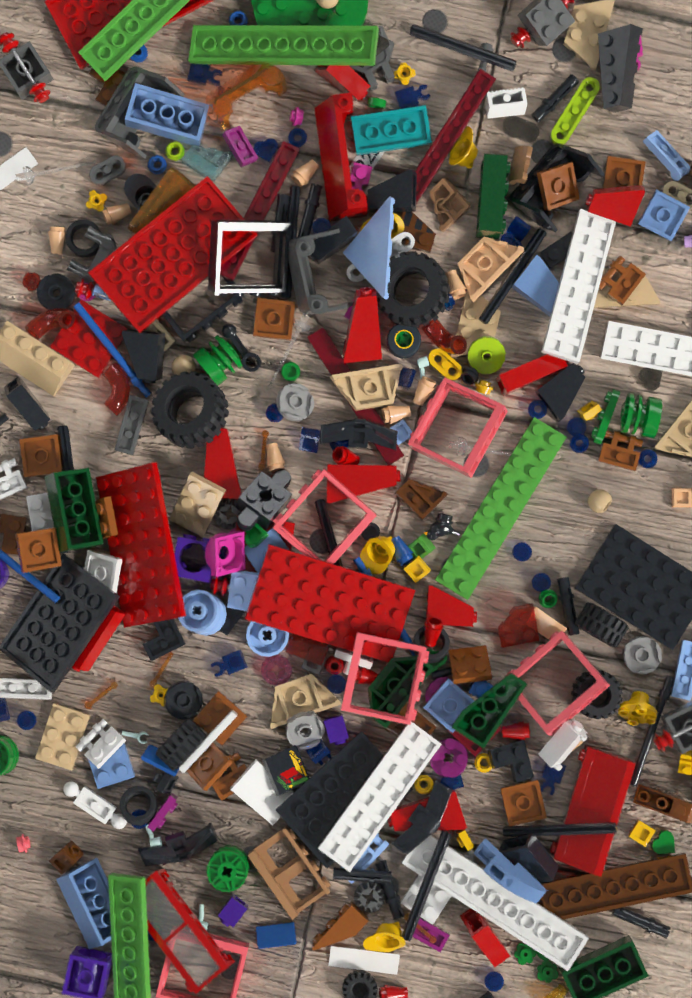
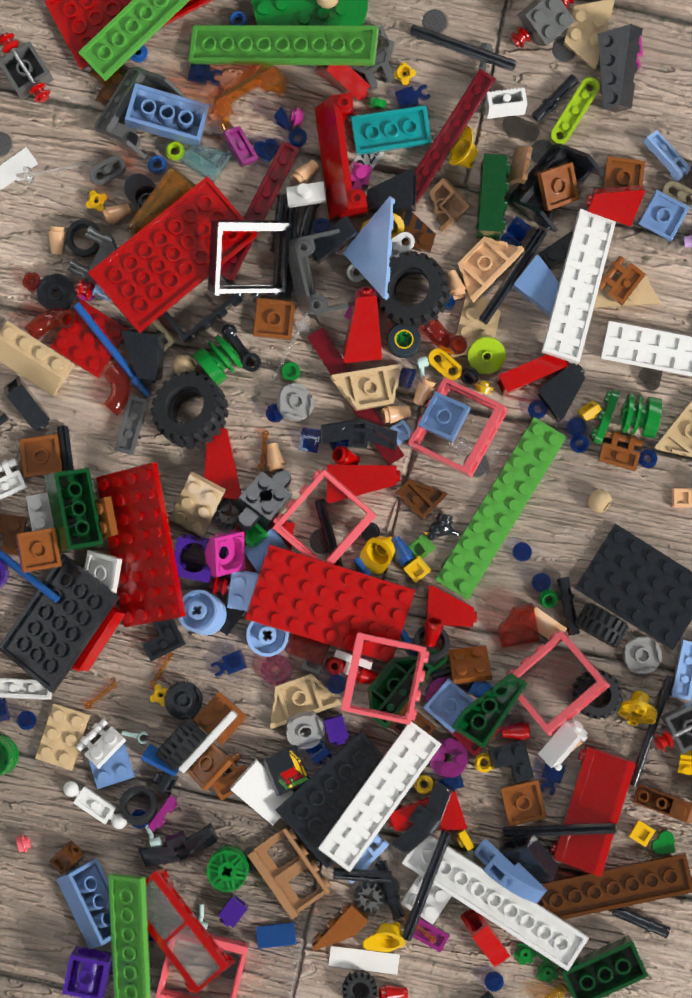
(281, 119): none -> clear blue slope
(306, 194): none -> white tile
(444, 416): none -> medium blue plate

